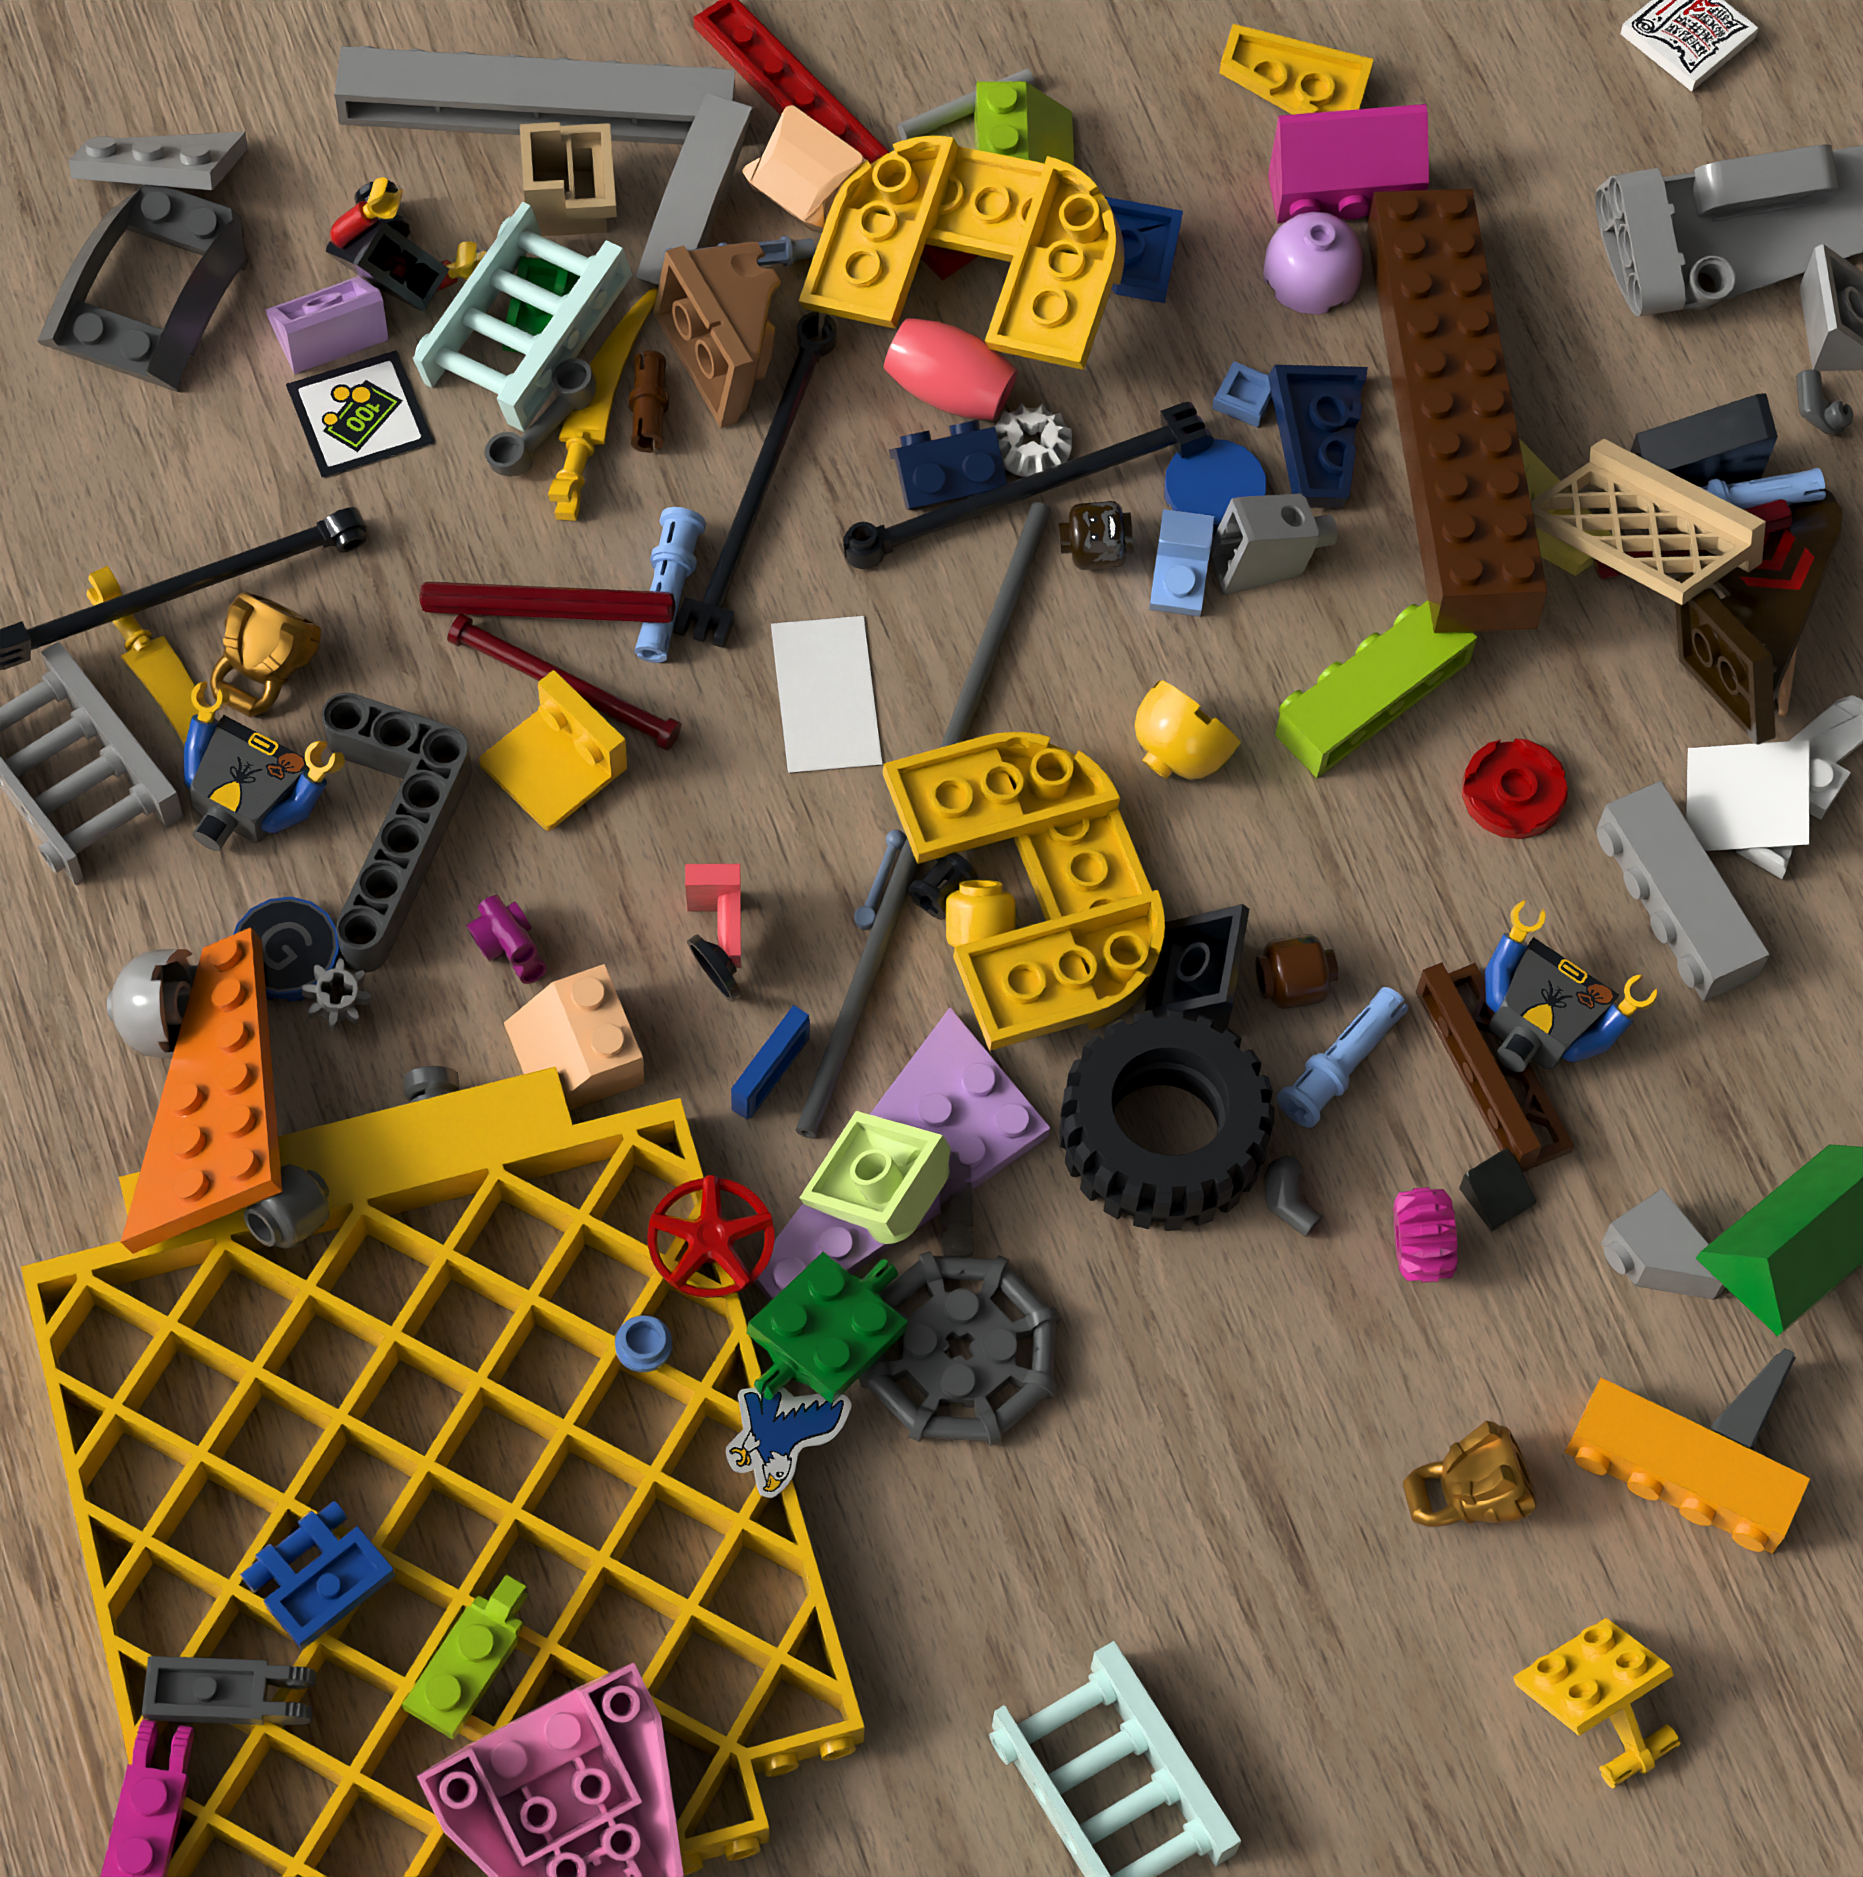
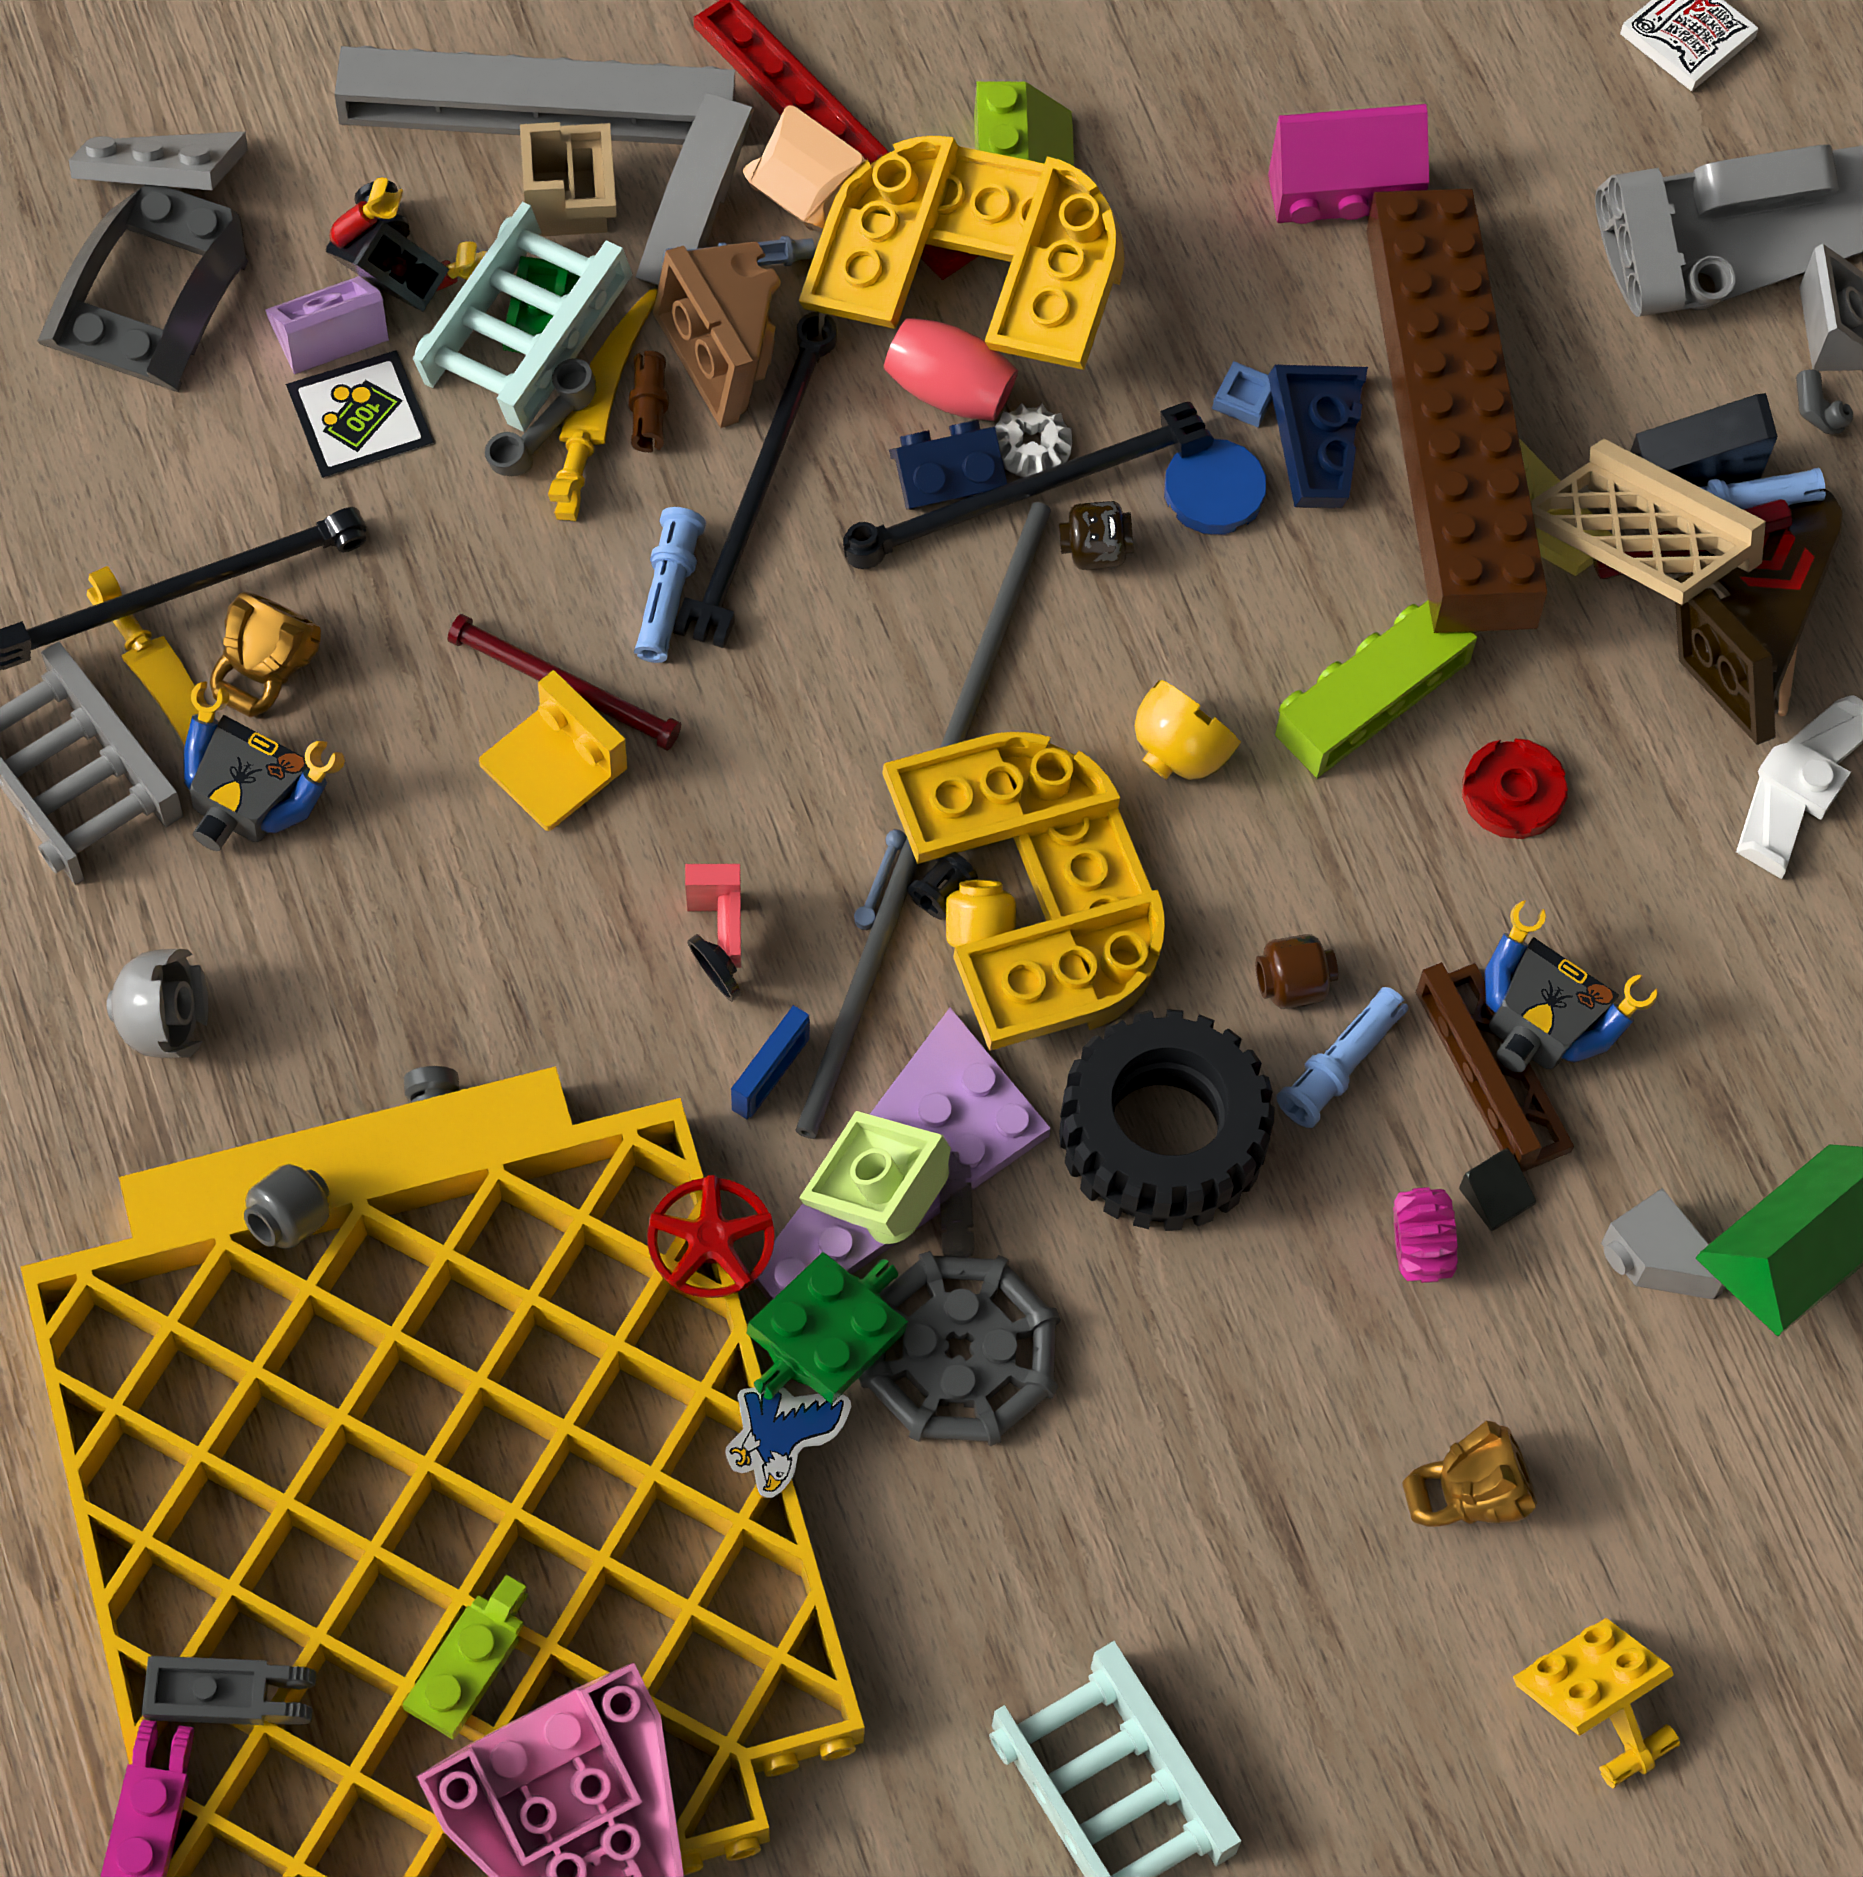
(217, 1111): orange wing -> none
(294, 940): black tile -> none
(329, 1585): blue plate -> none
(350, 998): light grey gear -> none
(404, 822): dark grey beam -> none
(505, 930): magenta plate -> none
(547, 602): dark red axle -> none
(582, 1033): light nougat slope -> none
(643, 1343): medium blue plate -> none
(826, 694): white sticker -> none
(950, 111): light grey bar -> none
(1149, 248): blue plate -> none
(1181, 562): light blue slope -> none
(1200, 966): black slope -> none
(1267, 540): light grey torso -> none
(1283, 1195): dark grey arm -> none
(1295, 72): yellow wing -> none
(1314, 263): lavender cylinder -> none
(1681, 891): light grey brick -> none
(1687, 1467): light orange brick -> none
(1749, 795): white sticker -> none
(1749, 1411): dark grey slope -> none

